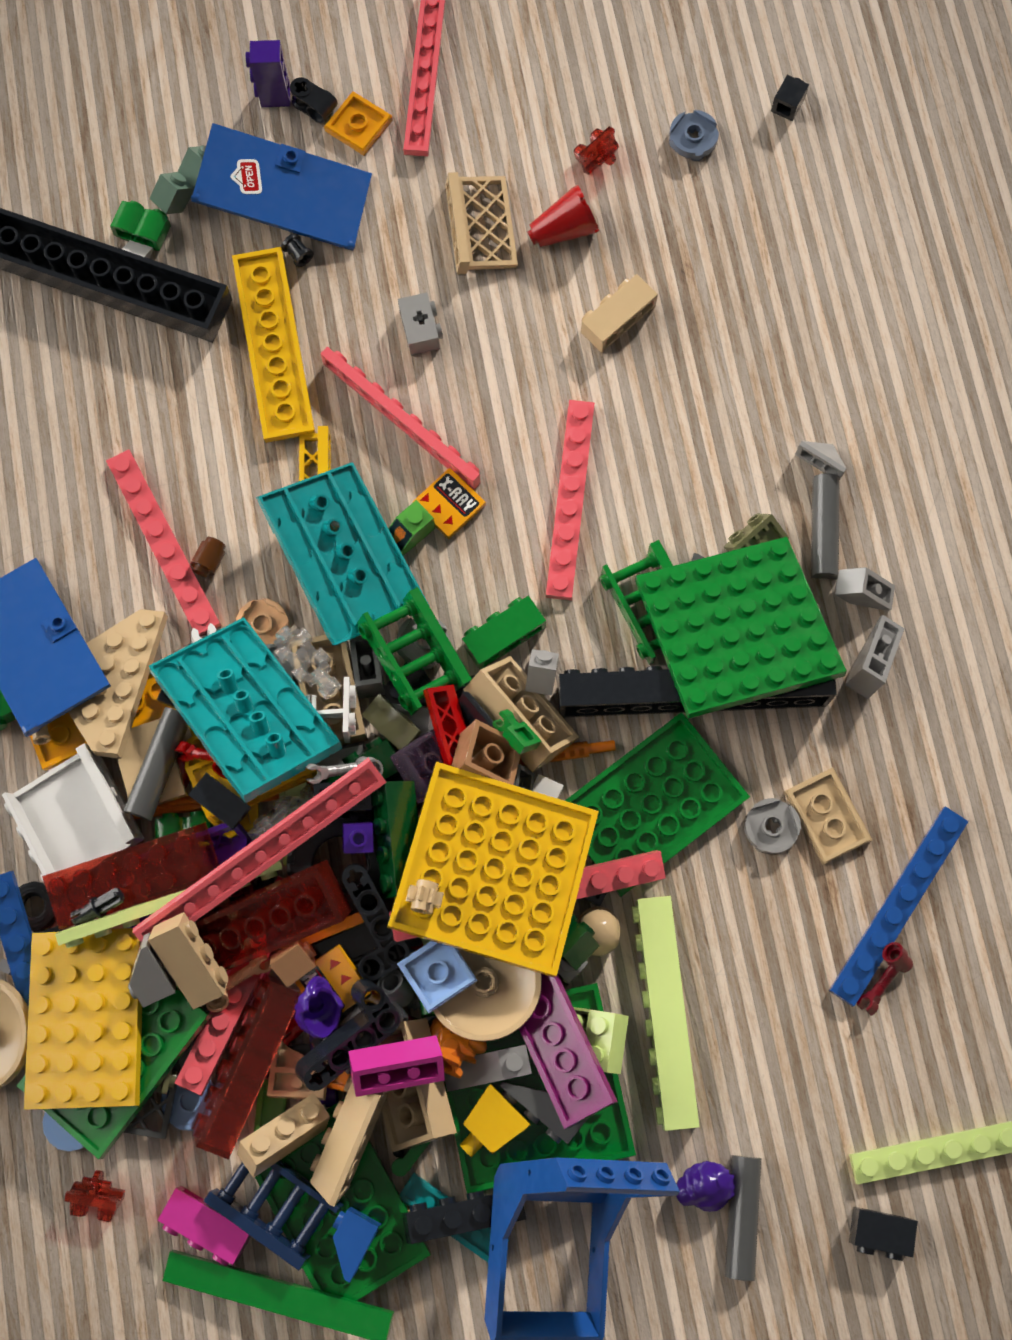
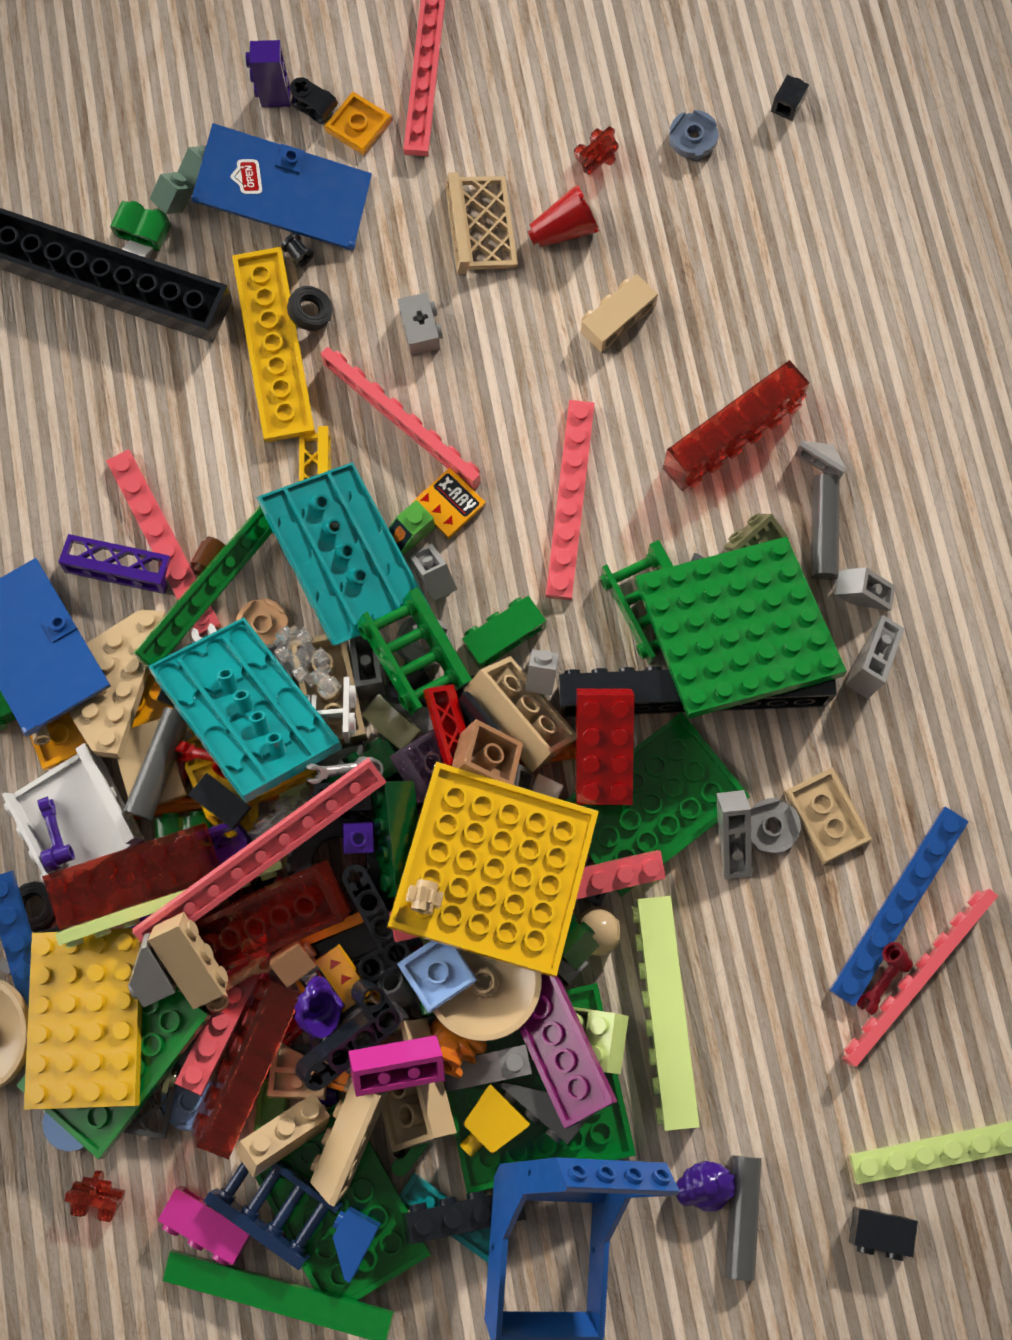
(58, 853): none -> dark purple brick
(98, 907): black axle -> none
(114, 573): none -> dark purple fence
(204, 589): none -> green tile
(300, 318): none -> black tyre
(433, 572): none -> light grey slope
(517, 734): green plate -> none
(604, 746): none -> red brick
(735, 426): none -> clear red brick
(735, 834): none -> light grey slope
(911, 985): none -> coral plate

